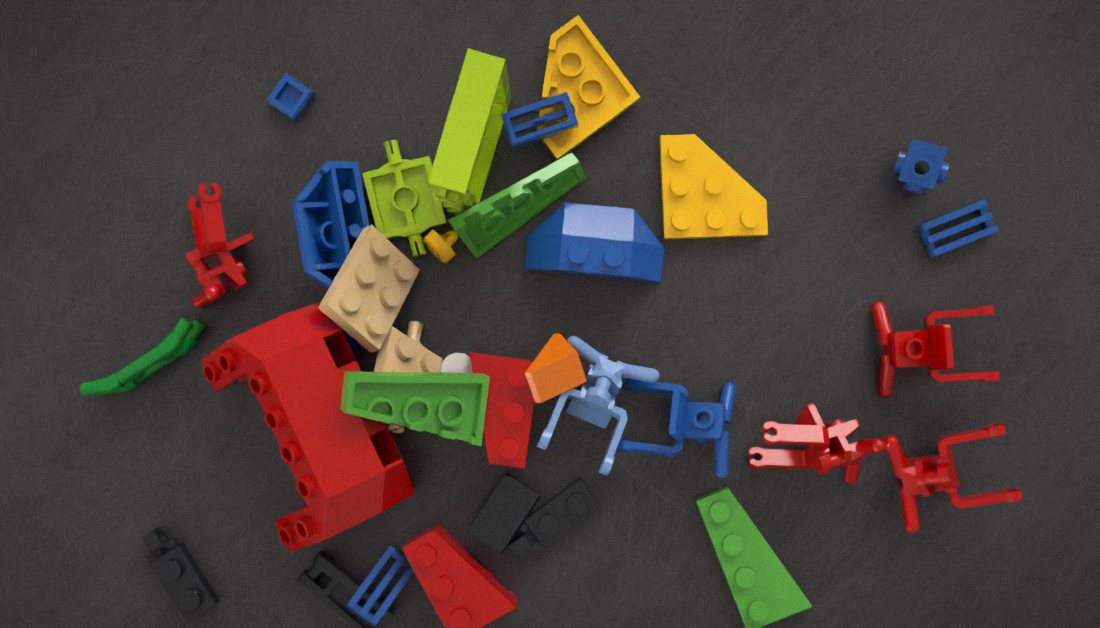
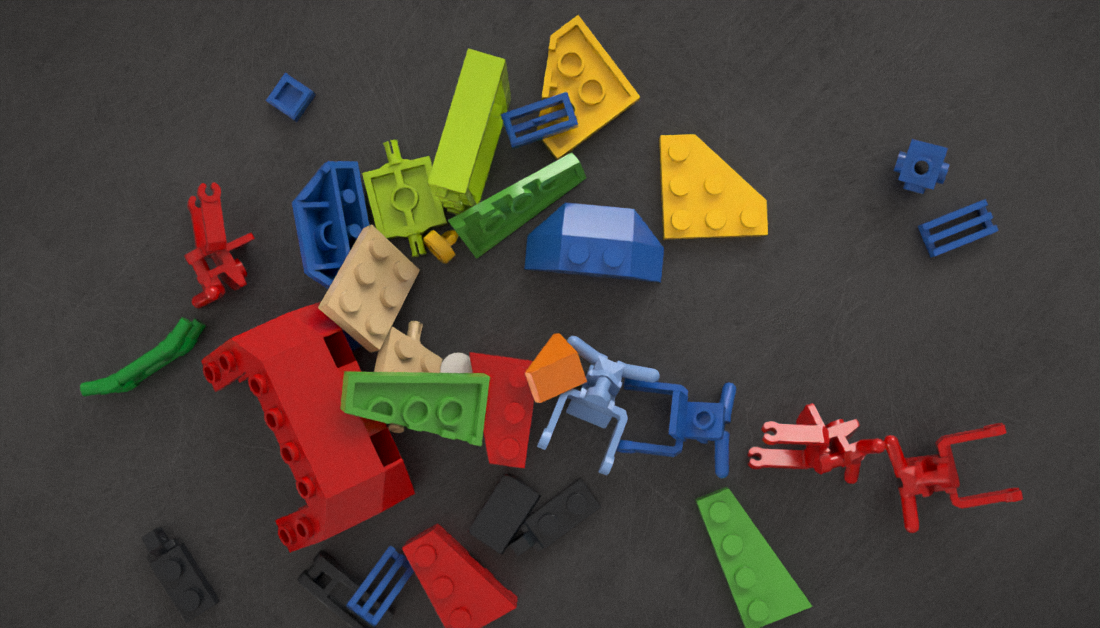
(923, 348): red piece -> none

